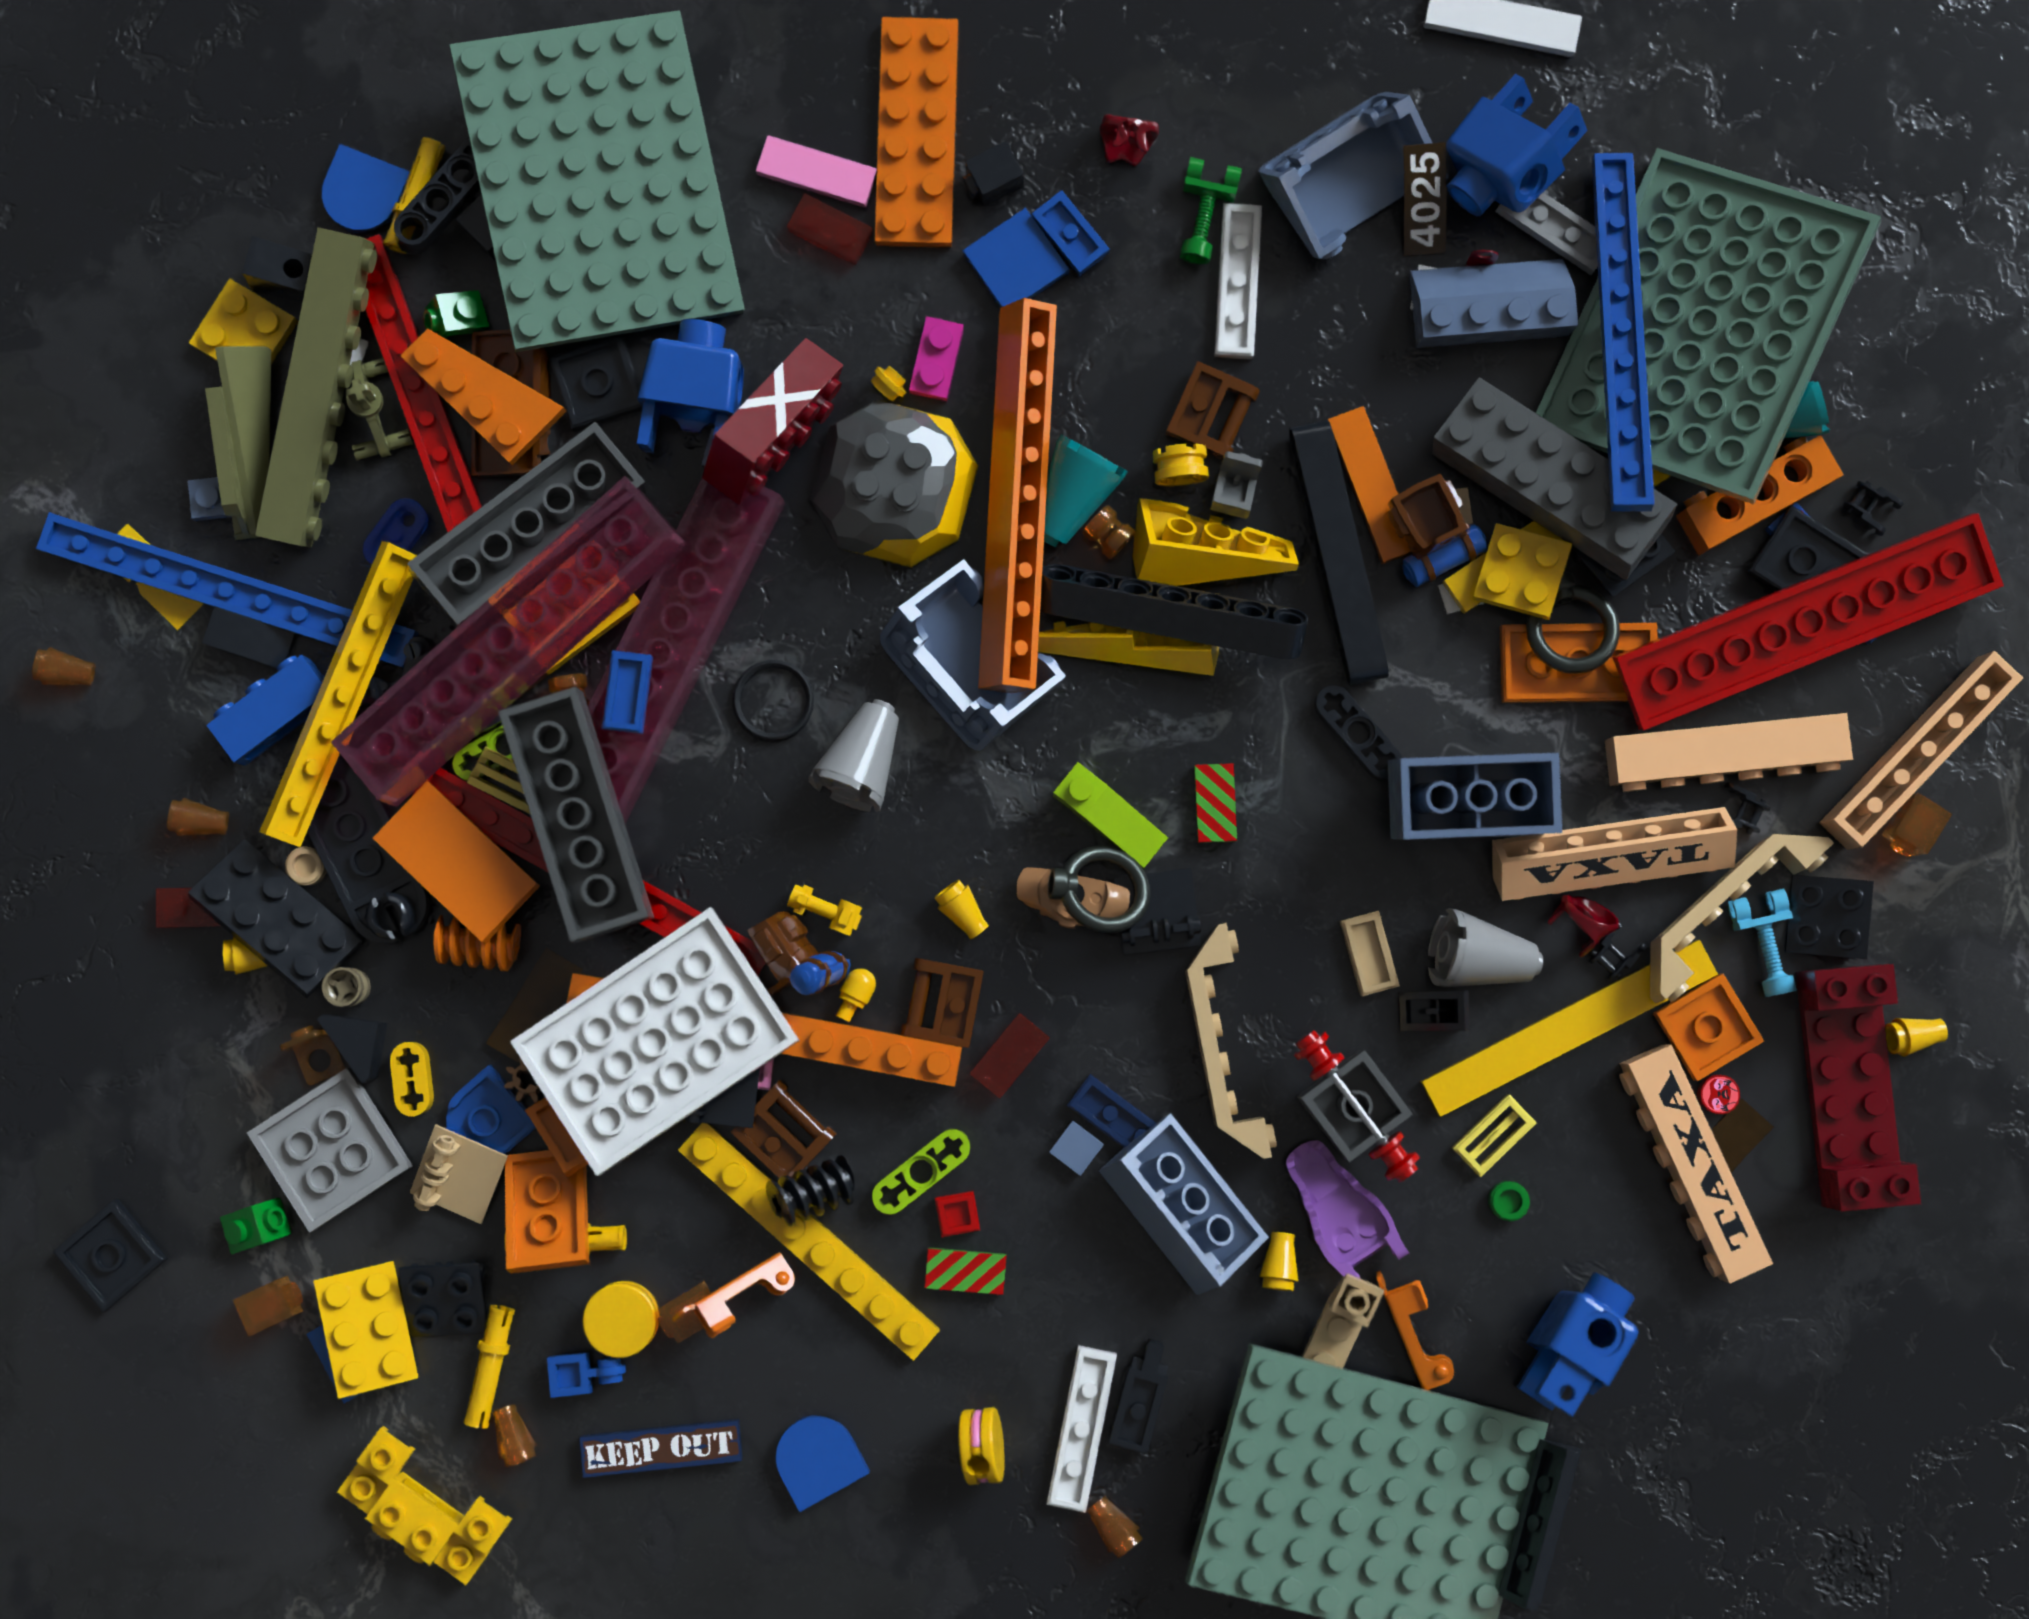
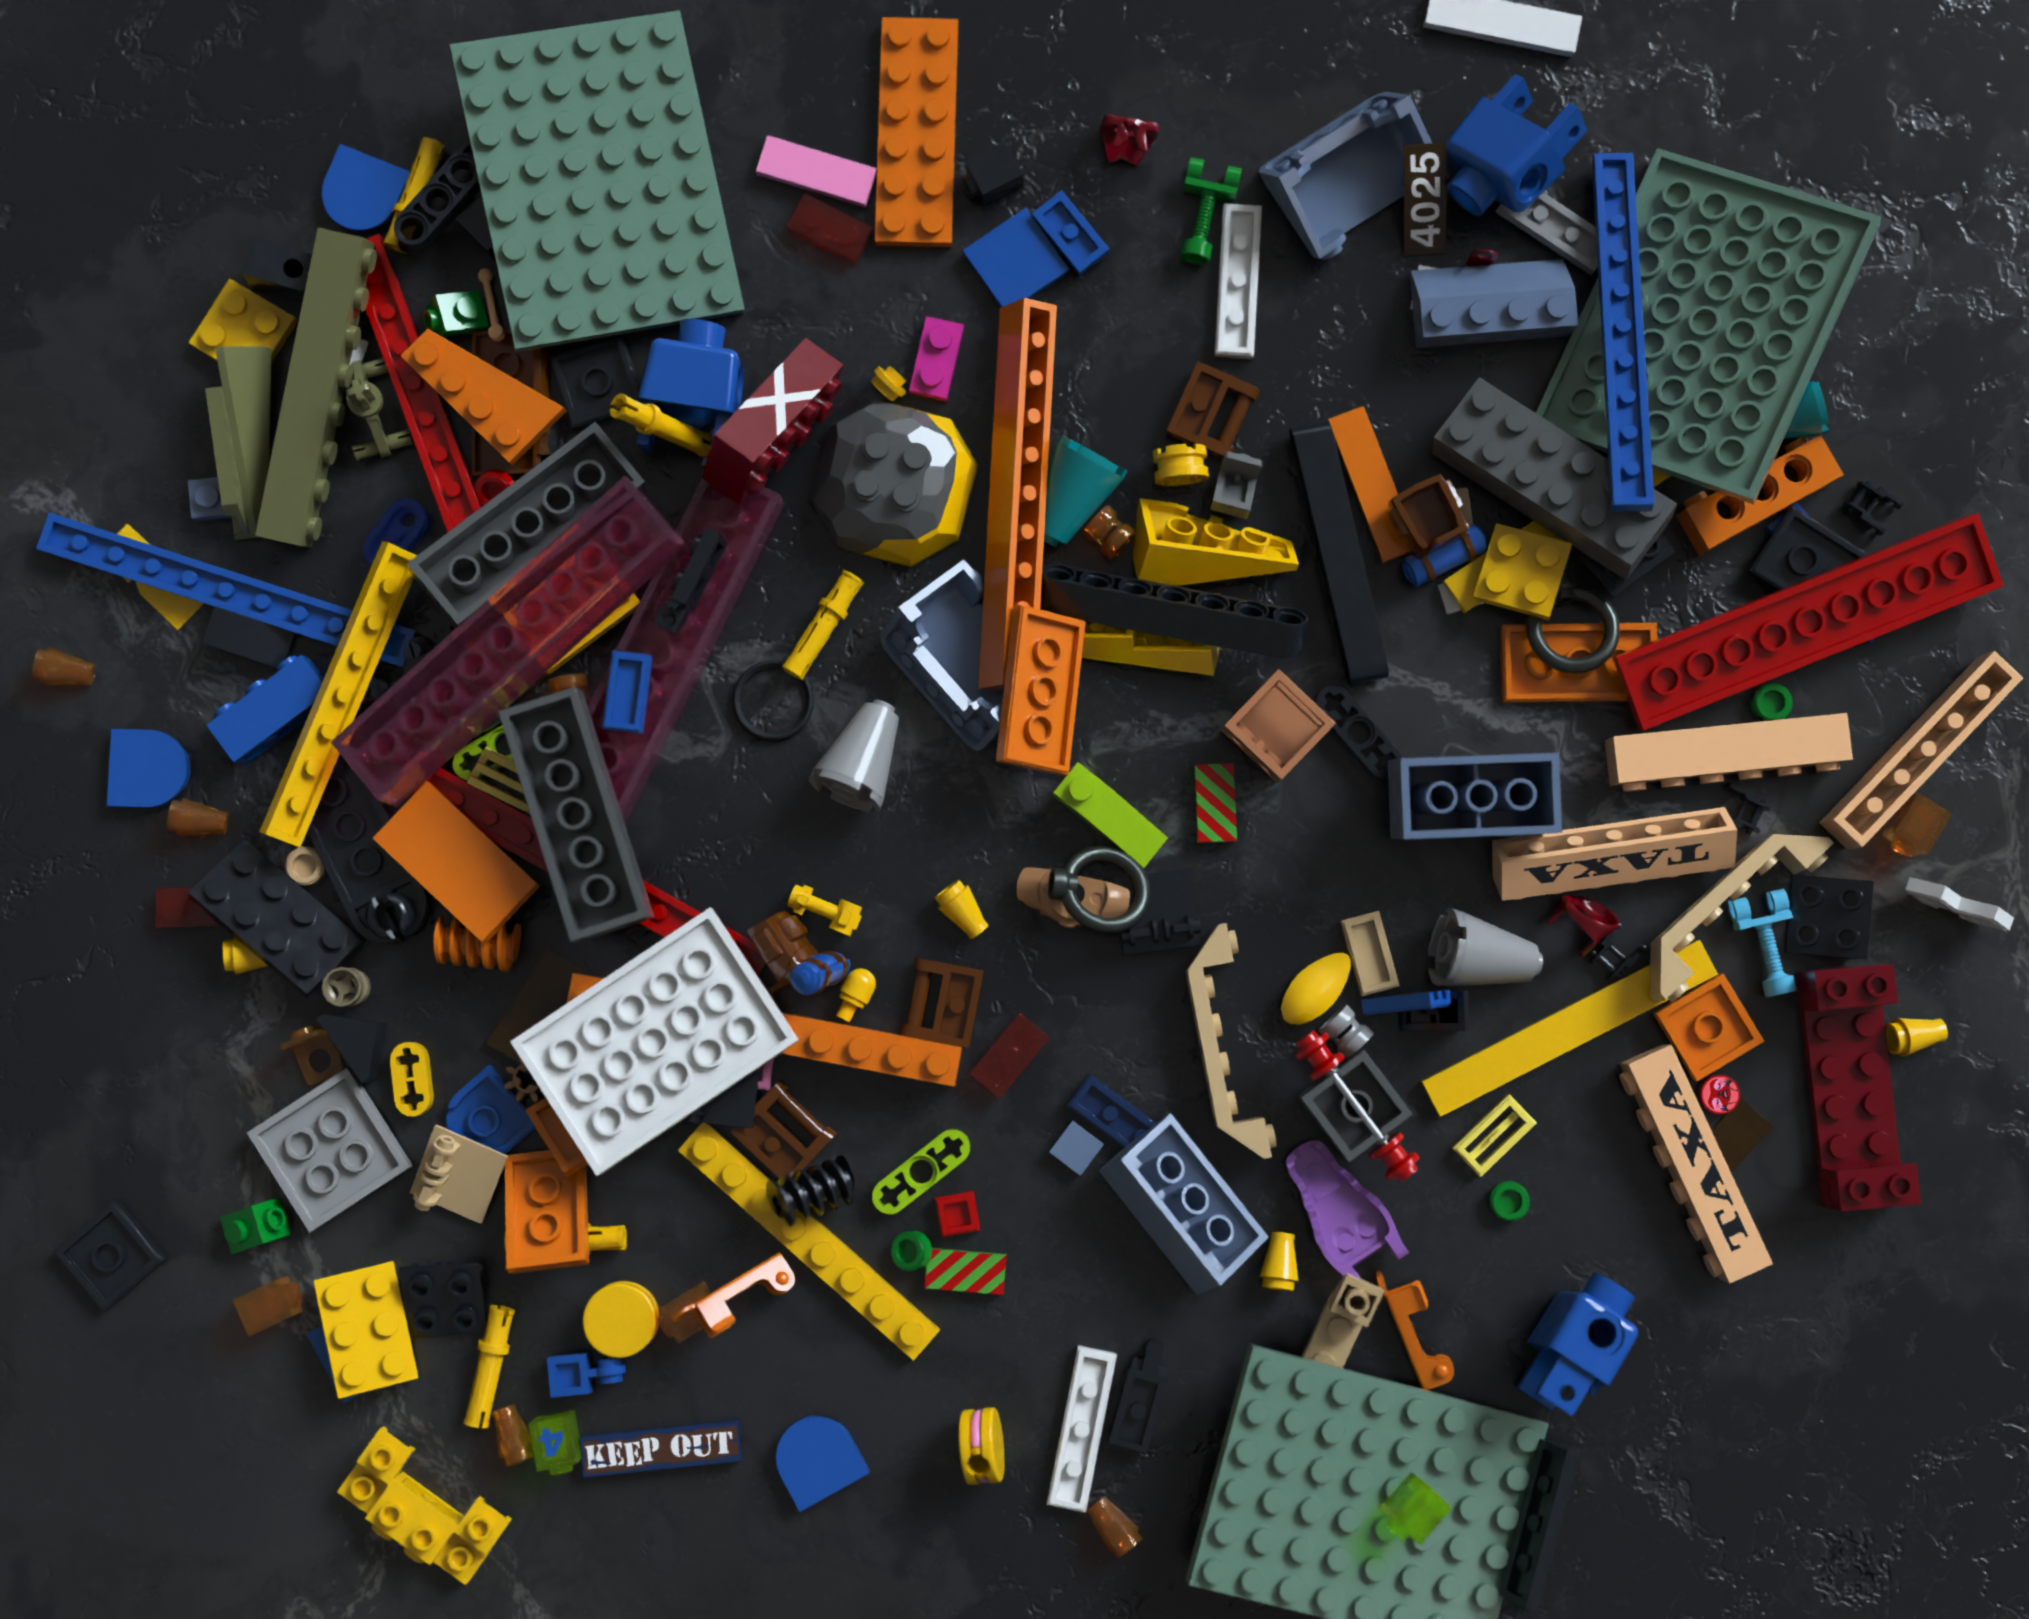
(145, 769): none -> blue tile
(491, 484): none -> red tile
(496, 332): none -> light nougat hinge
(555, 1442): none -> clear neon green brick
(650, 420): none -> yellow pin
(692, 582): none -> black hinge
(831, 611): none -> yellow pin
(911, 1250): none -> green tile
(1040, 690): none -> orange tile
(1278, 726): none -> nougat piece
(1315, 989): none -> yellow arm
(1351, 1039): none -> light grey wheel
(1406, 1002): none -> blue tile
(1414, 1509): none -> clear neon green brick
(1771, 702): none -> green tile
(1970, 910): none -> white tile

